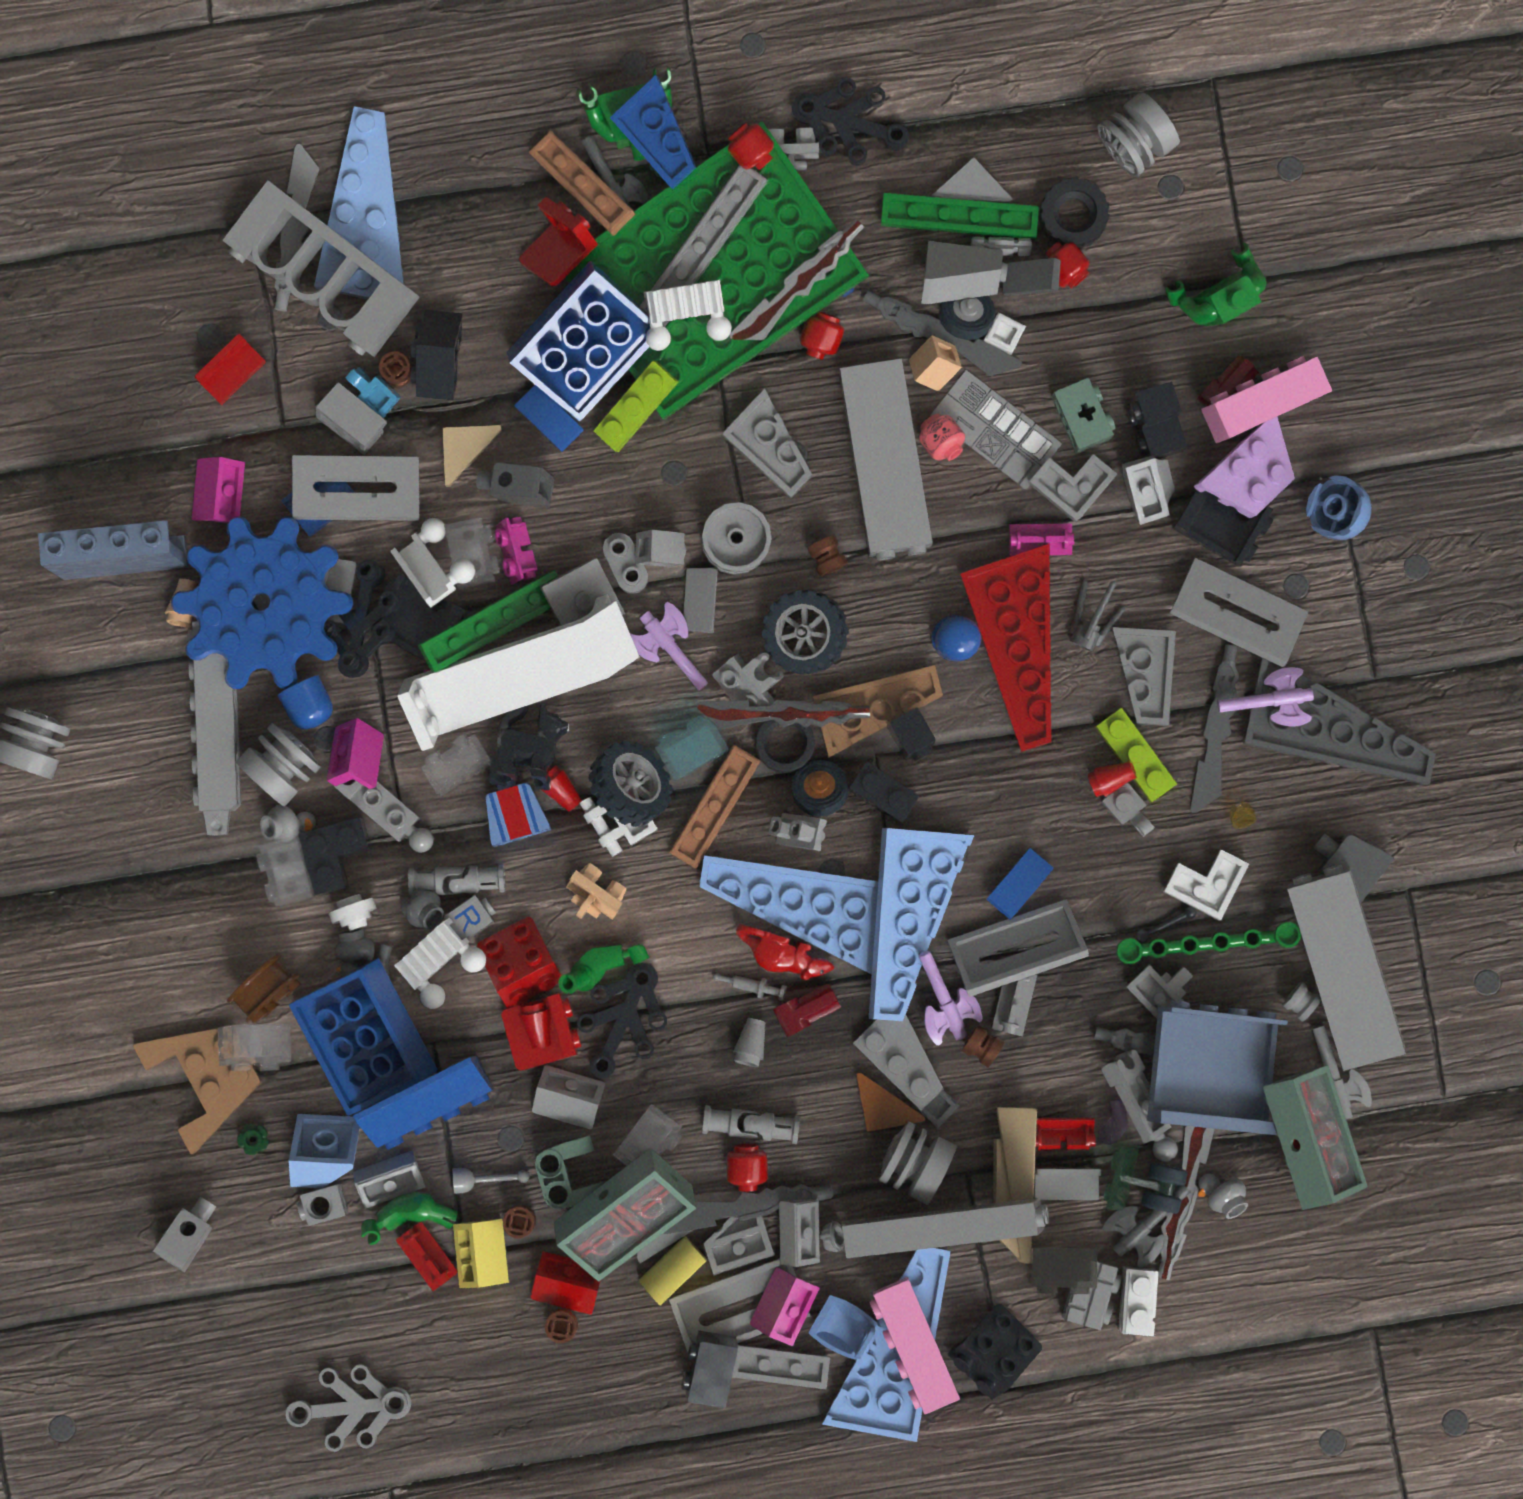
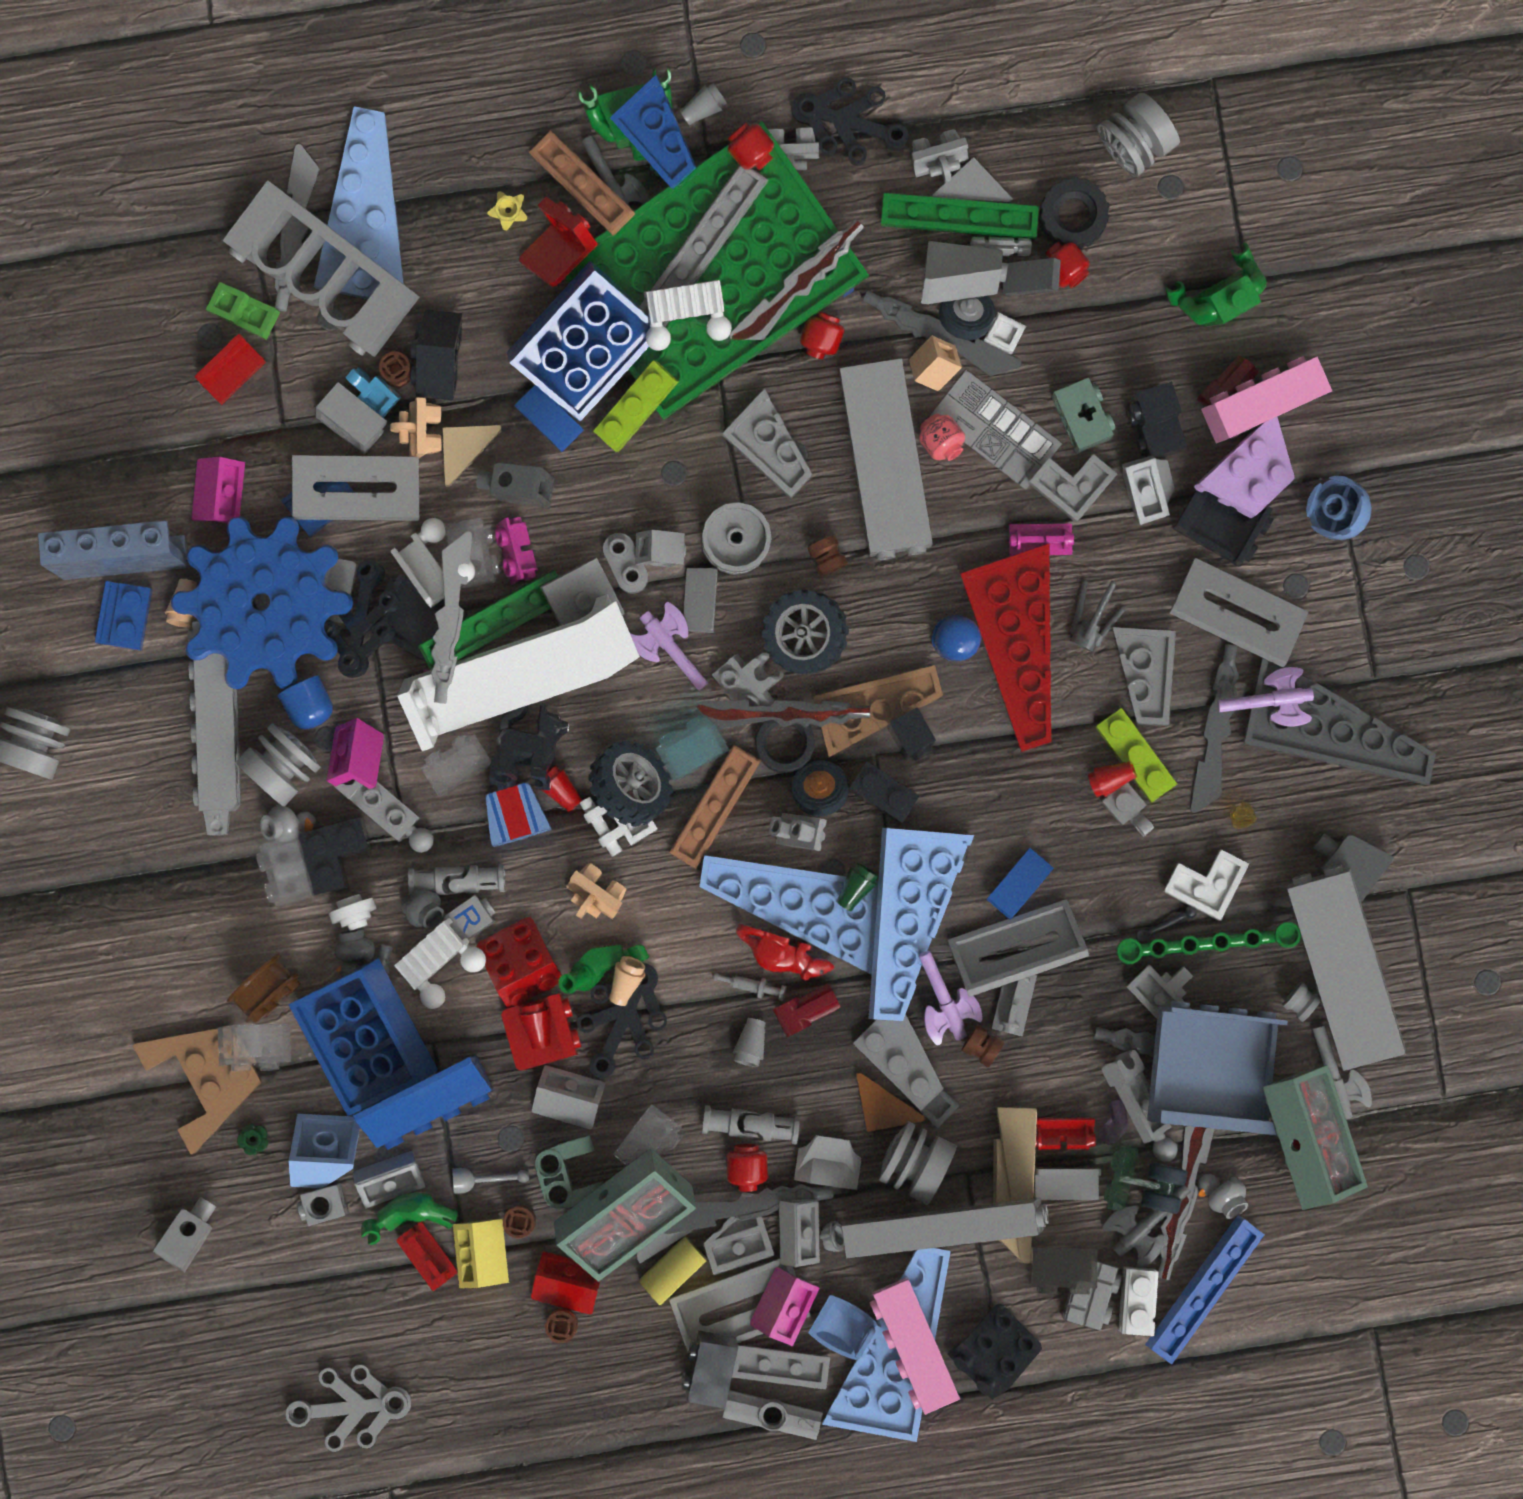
(123, 615): none -> blue plate
(243, 310): none -> bright green slope
(413, 428): none -> light nougat hips
(450, 616): none -> light grey sword
(504, 202): none -> light yellow plate
(626, 978): none -> light nougat cone
(703, 104): none -> light grey cone
(794, 1419): none -> light grey piece
(828, 1163): none -> light grey slope
(857, 885): none -> dark green cone
(939, 158): none -> light grey hips
(1204, 1289): none -> blue plate

